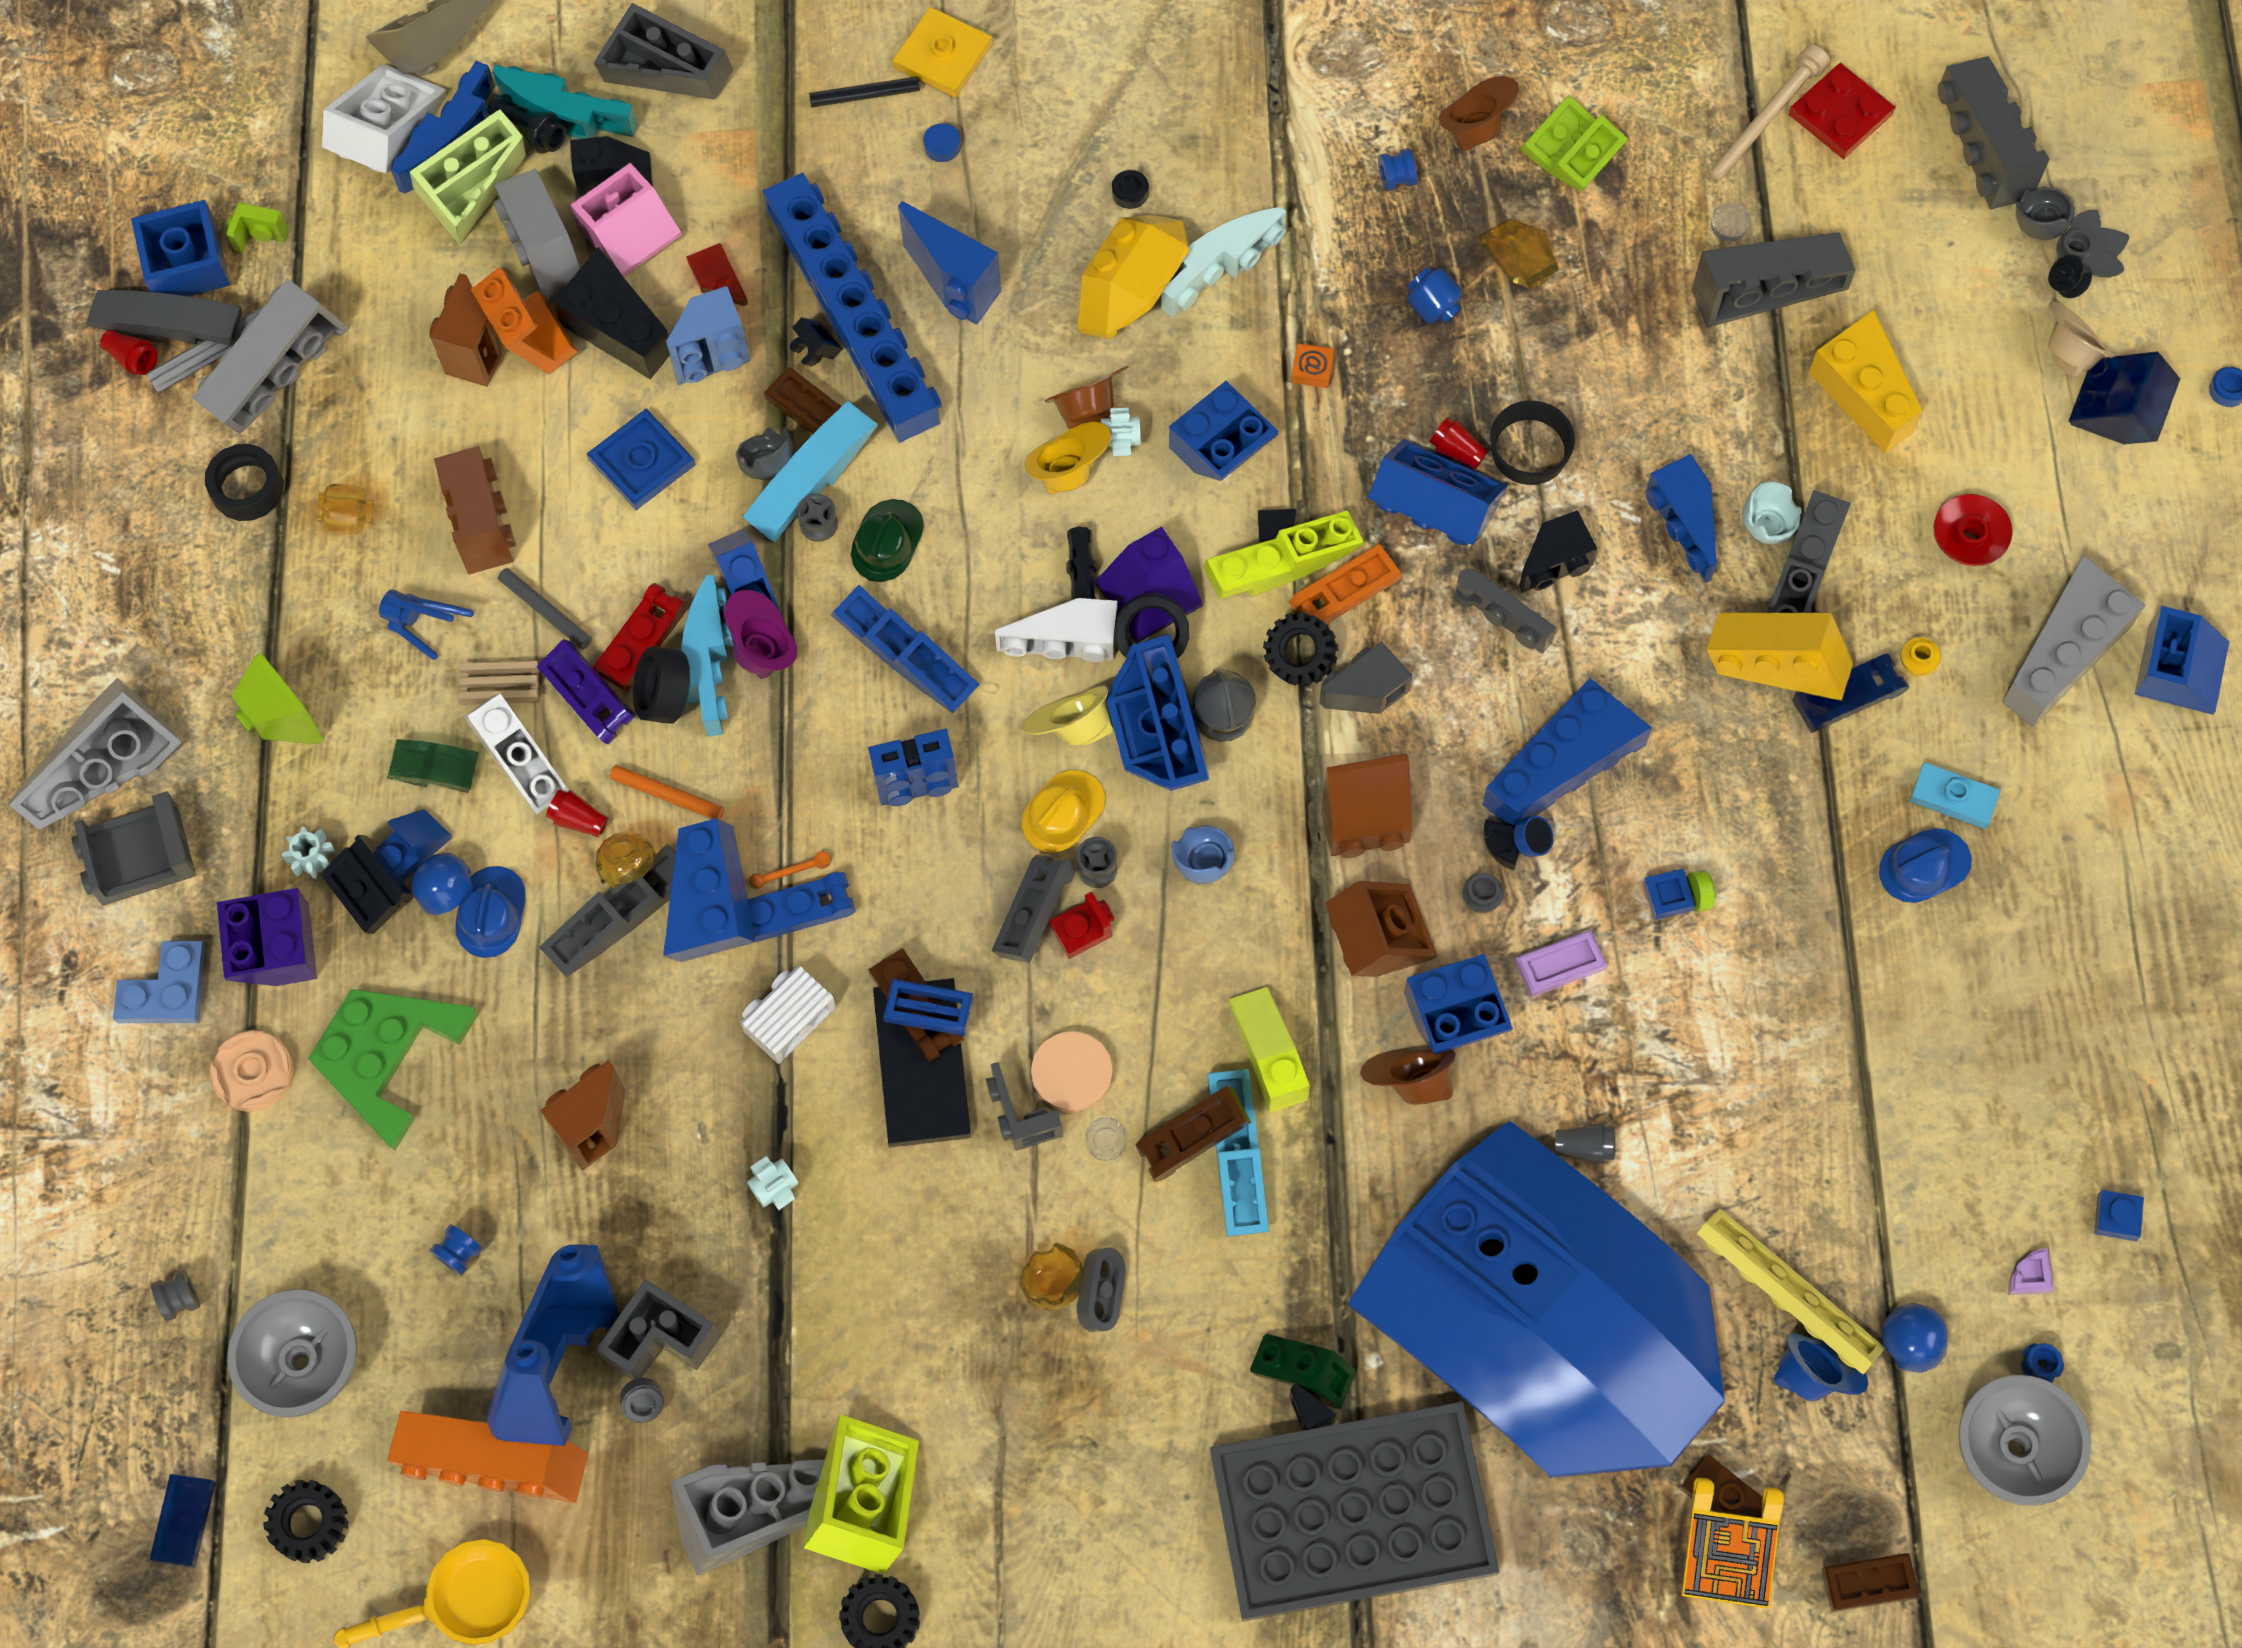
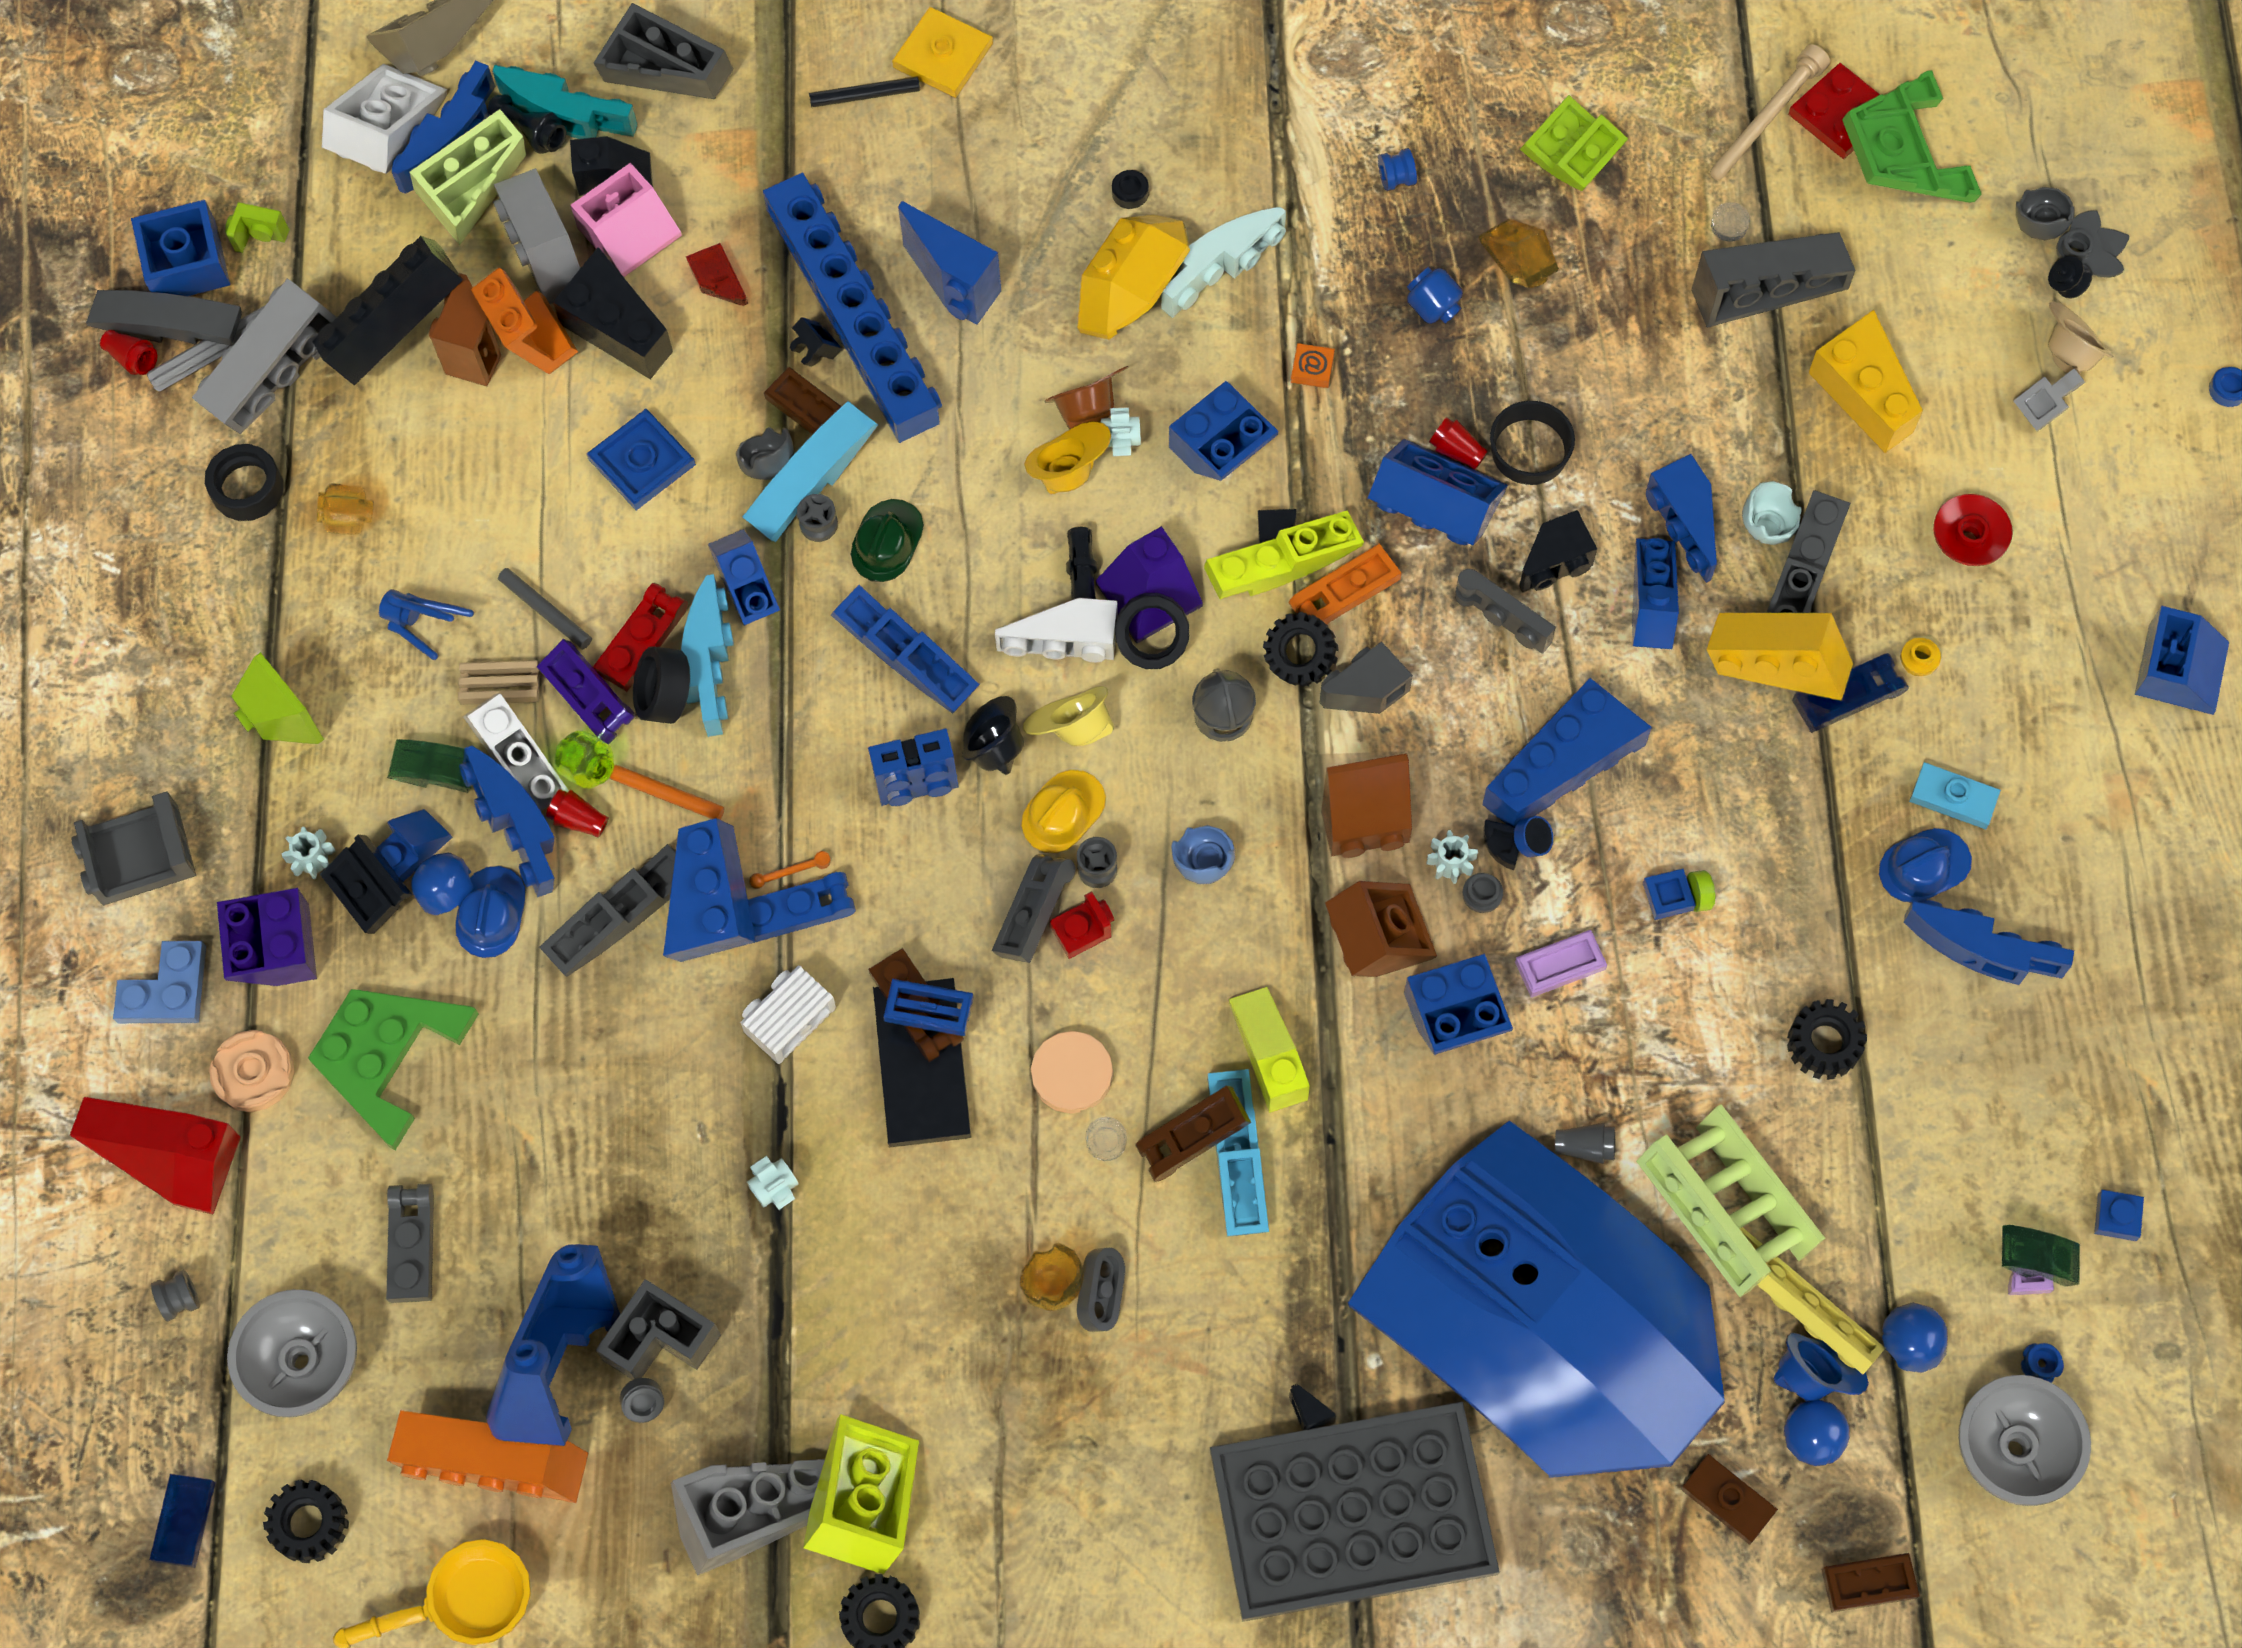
(103, 749): light grey wedge -> none
(163, 1149): none -> red wedge
(387, 309): none -> black slope
(410, 1244): none -> dark grey plate
(455, 1249): blue wheel -> none
(475, 509): dark orange wedge -> none
(509, 806): none -> blue slope
(584, 759): none -> clear neon green head
(588, 1114): dark orange slope -> none
(623, 858): clear yellow hair -> none
(707, 338): medium blue slope -> none
(759, 634): magenta piece -> none
(942, 142): blue tile -> none
(993, 736): none -> black piece
(1034, 1129): dark grey bracket -> none
(1156, 717): blue wedge -> none
(1304, 1364): dark green bracket -> none
(1414, 1074): dark orange piece -> none
(1455, 866): none -> light aqua gear
(1477, 114): dark orange piece -> none
(1655, 594): none -> blue slope
(1707, 1219): none -> yellowish green fence
(1729, 1553): flag -> none
(1816, 1432): none -> blue hair
(1837, 1018): none -> black tyre
(1894, 148): none -> bright green wing
(1969, 940): none -> blue slope
(1991, 132): dark grey wedge -> none
(2040, 1254): none -> clear green slope
(2045, 401): none -> light grey plate
(2076, 636): light grey wedge -> none
(2126, 398): clear blue slope -> none

